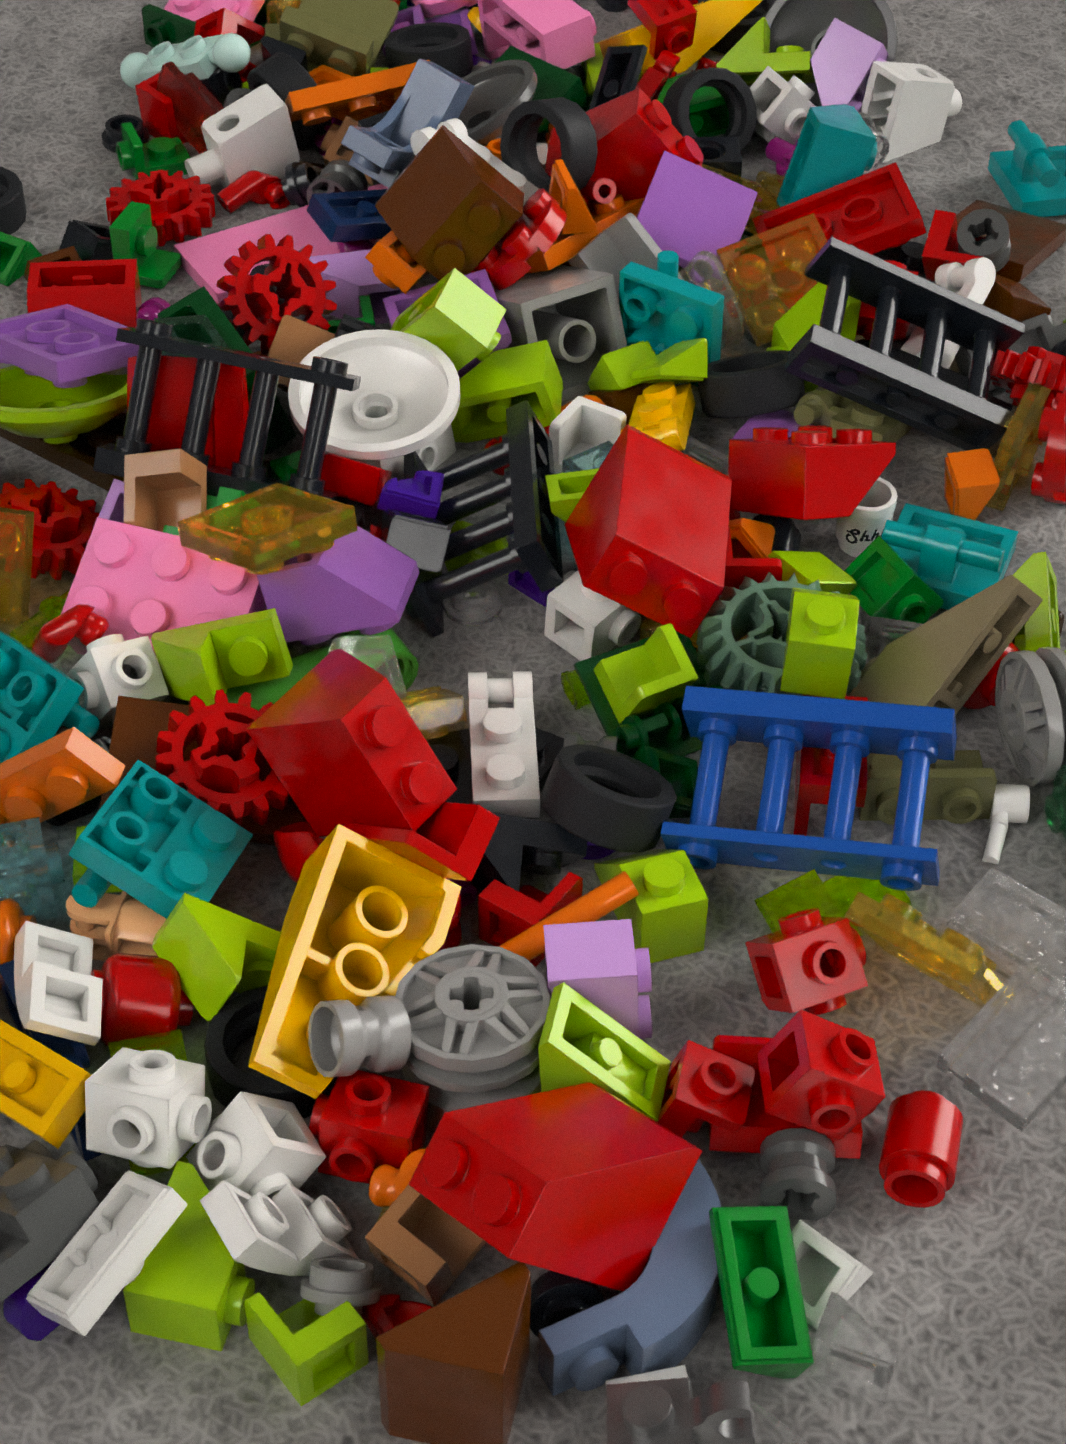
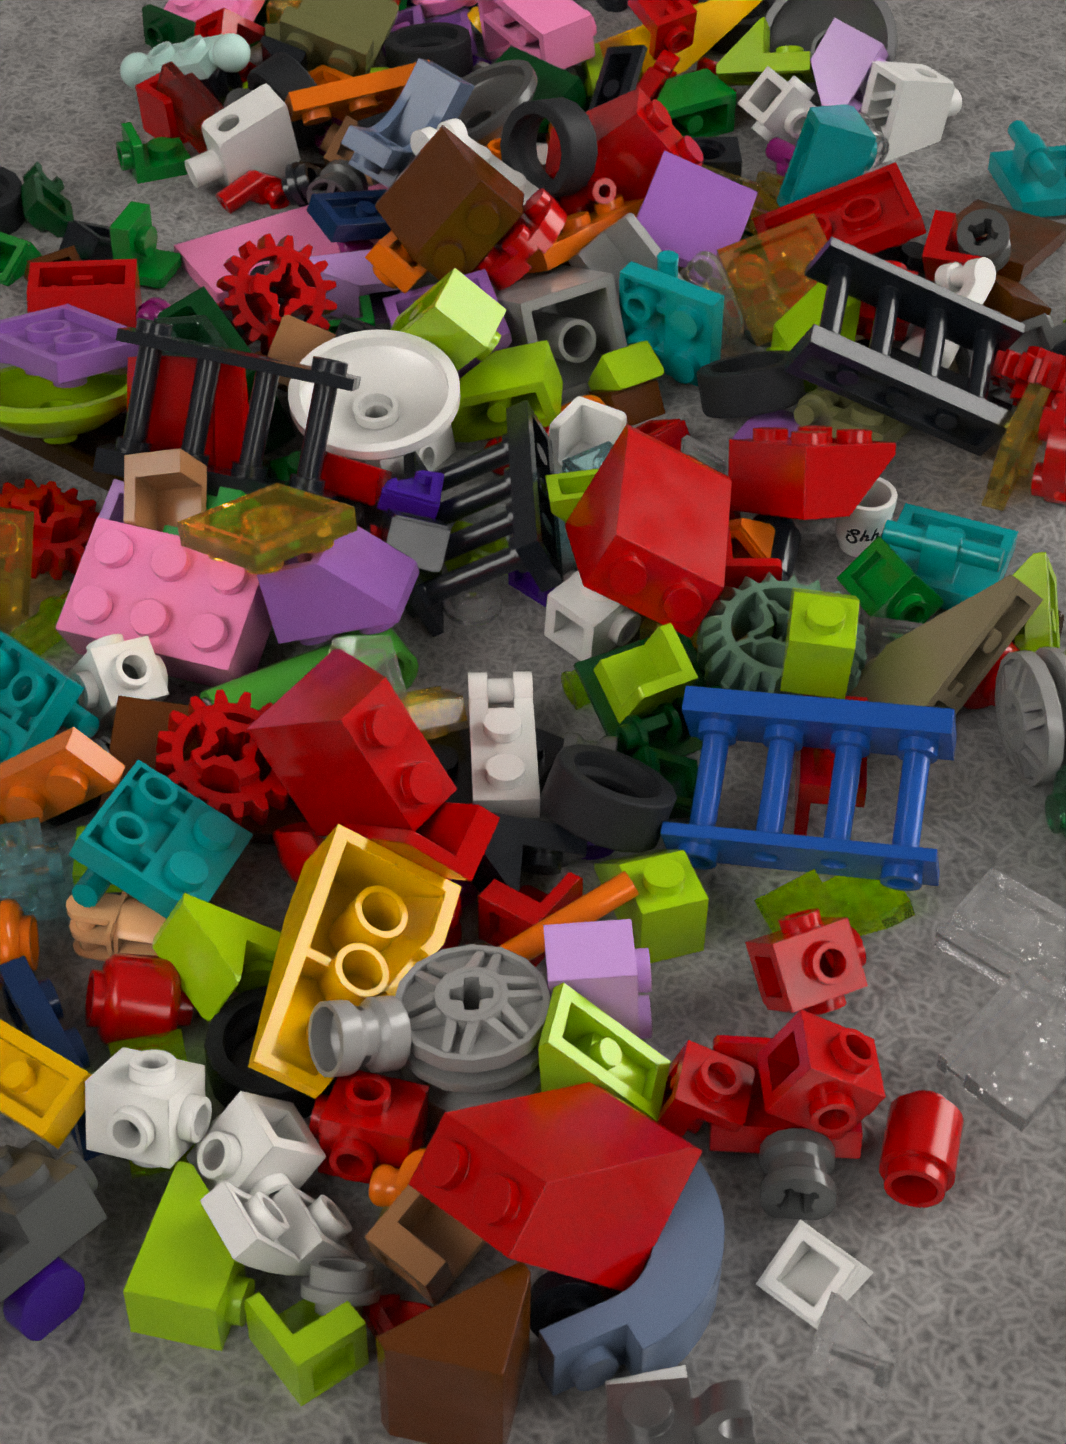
(43, 203): none -> dark green plate
(57, 983): white slope -> none
(58, 633): red arm -> none
(106, 1252): white plate -> none
(114, 133): black plate -> none
(176, 203): red gear -> none
(222, 655): lime slope -> none
(565, 191): orange slope -> none
(665, 413): yellow plate -> none
(679, 363): lime slope -> none
(731, 87): black tyre -> none
(761, 1290): green slope -> none
(814, 566): lime slope -> none
(948, 959): clear yellow plate -> none
(955, 789): olive bracket -> none
(969, 482): orange slope -> none
(1009, 805): white hand -> none

